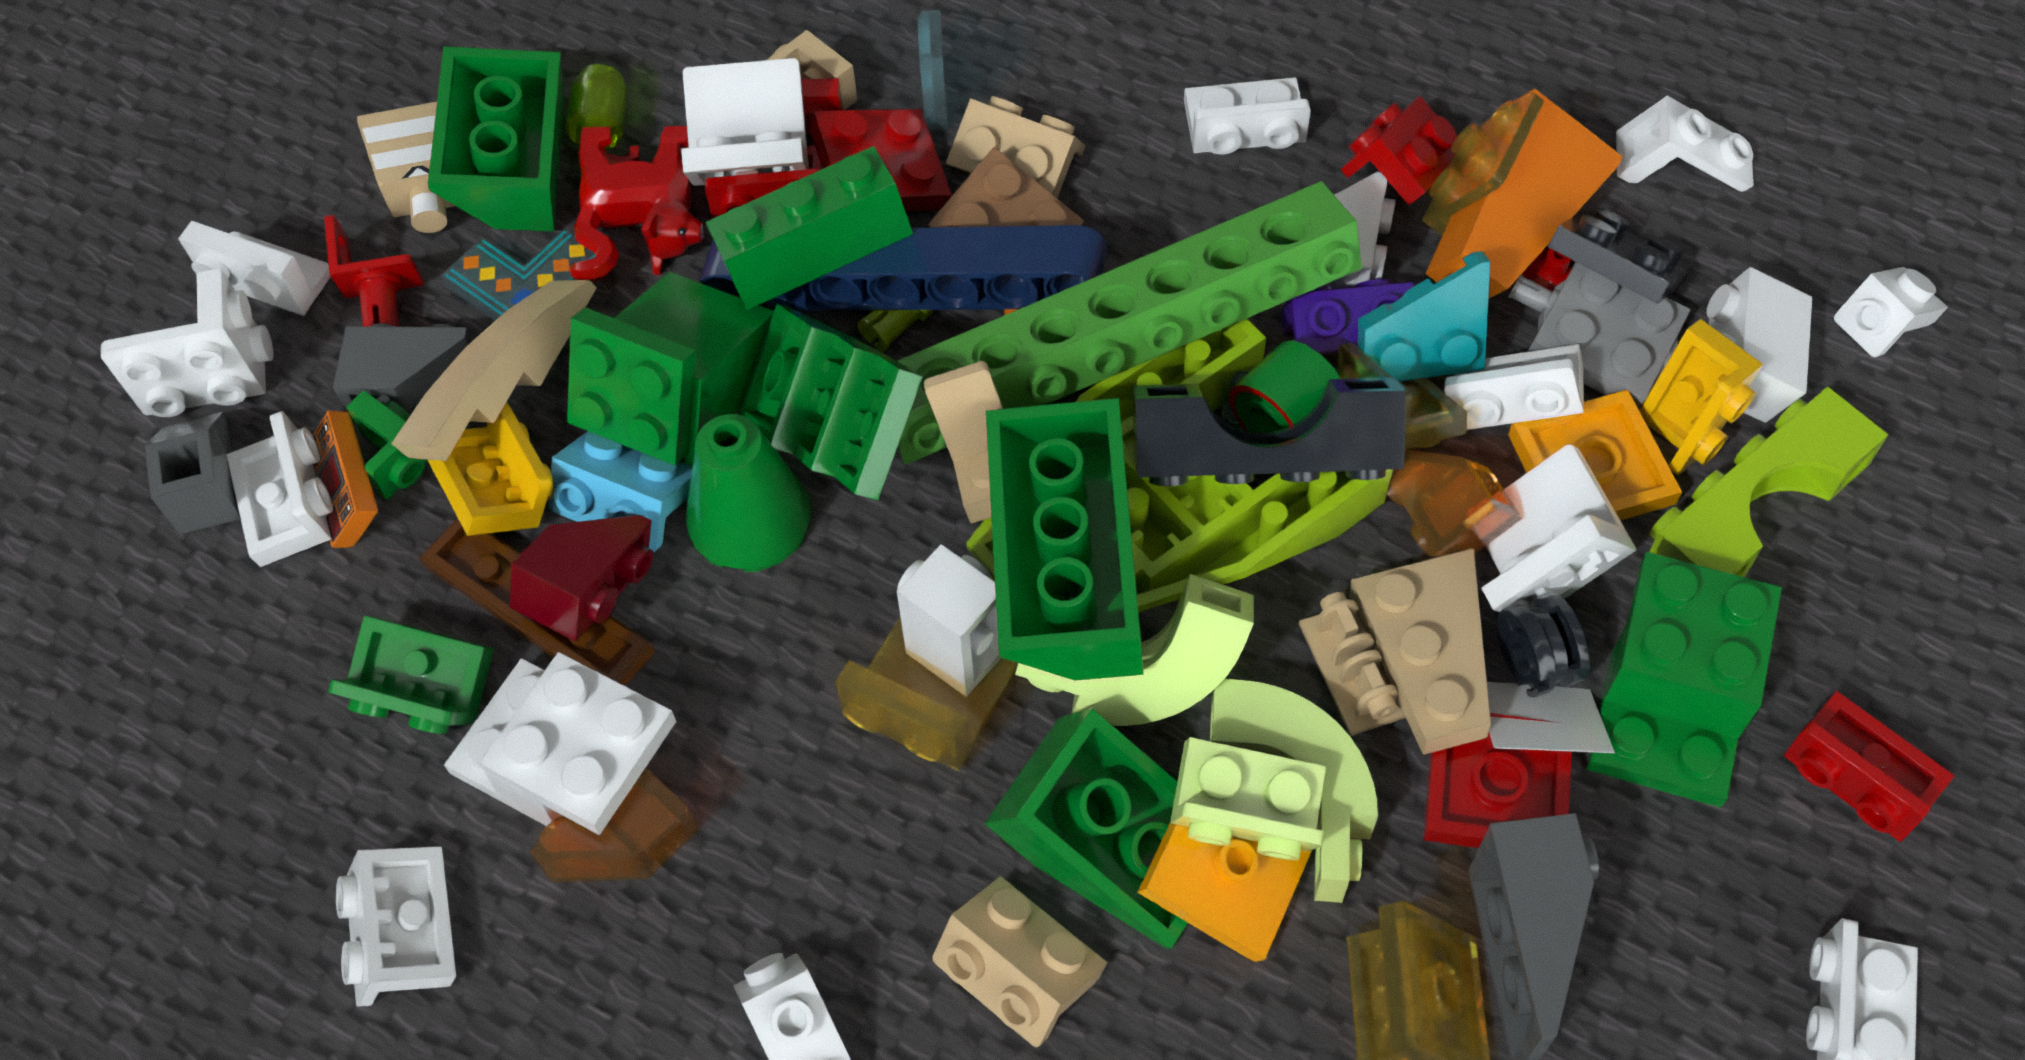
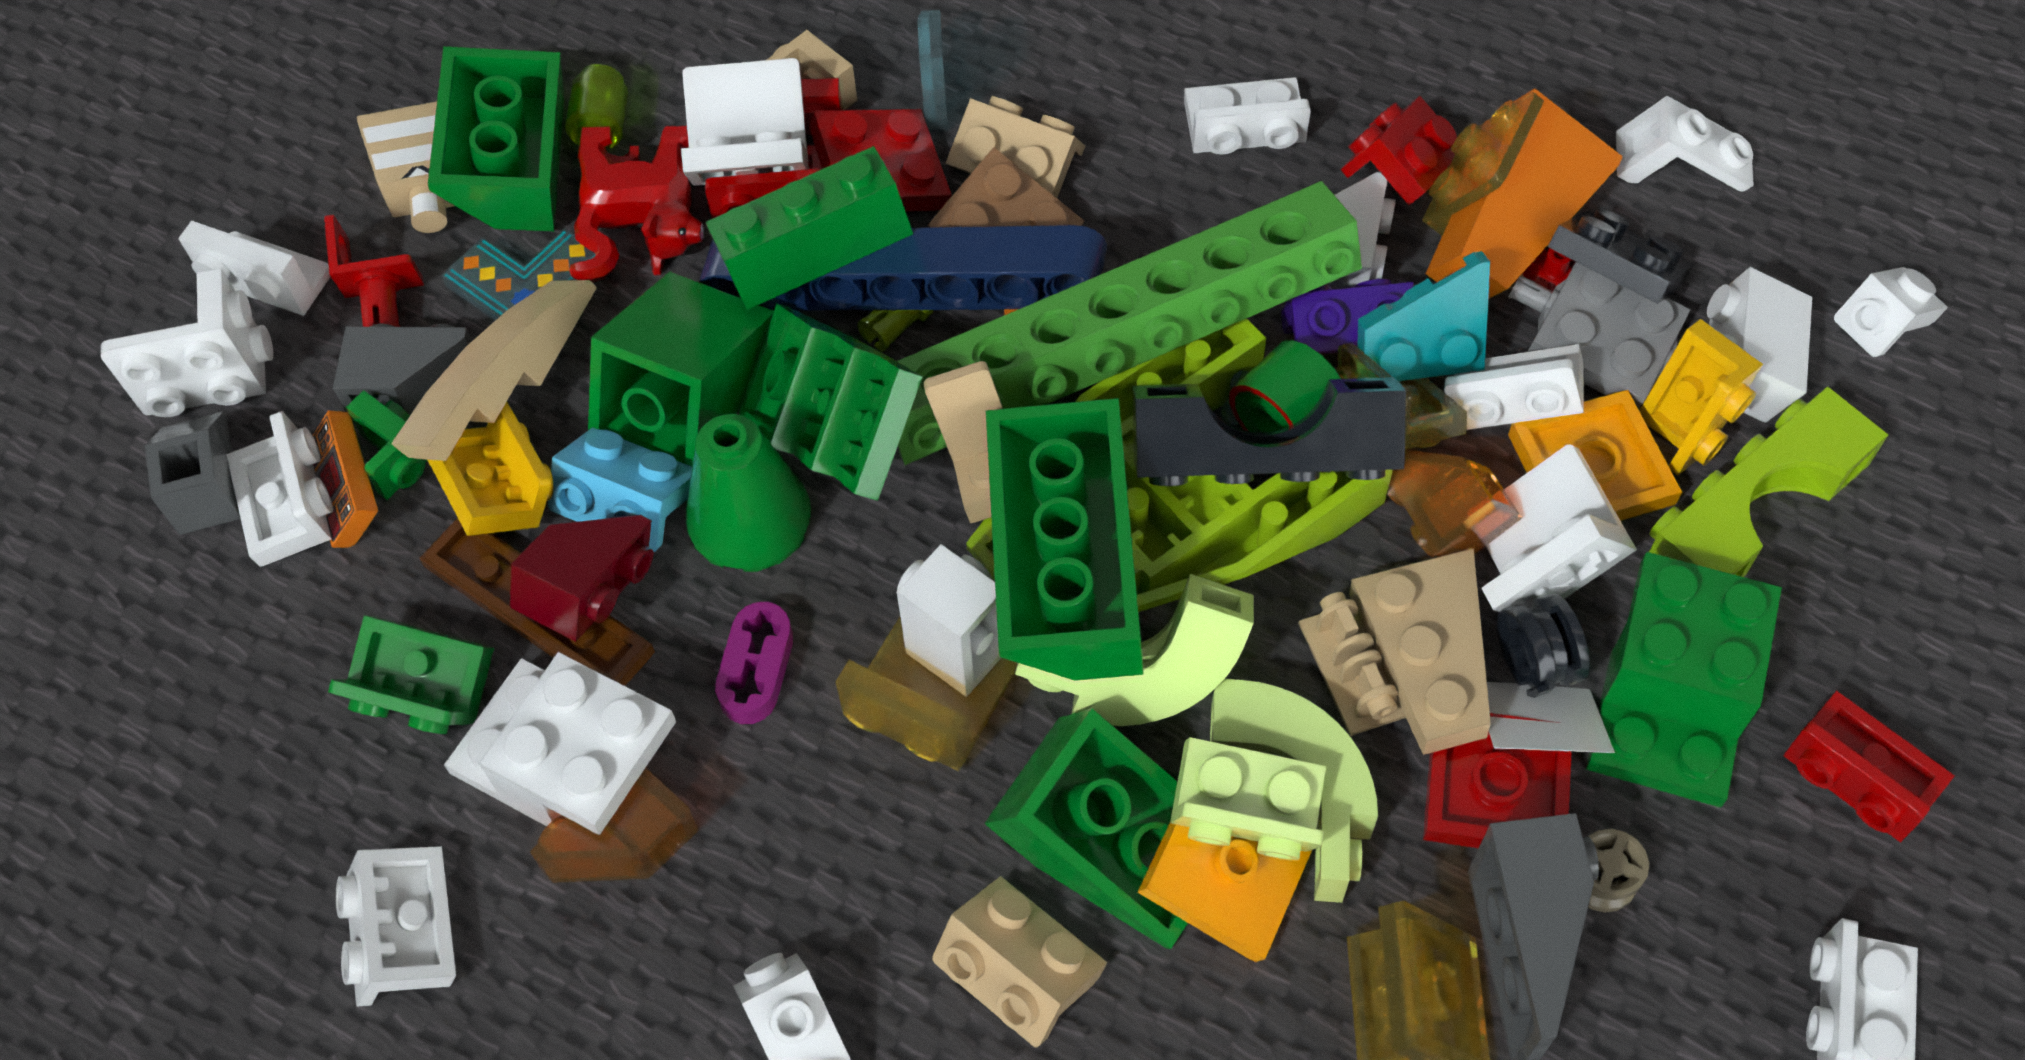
(630, 385): green plate -> none
(741, 658): none -> magenta beam
(1619, 858): none -> dark tan wheel

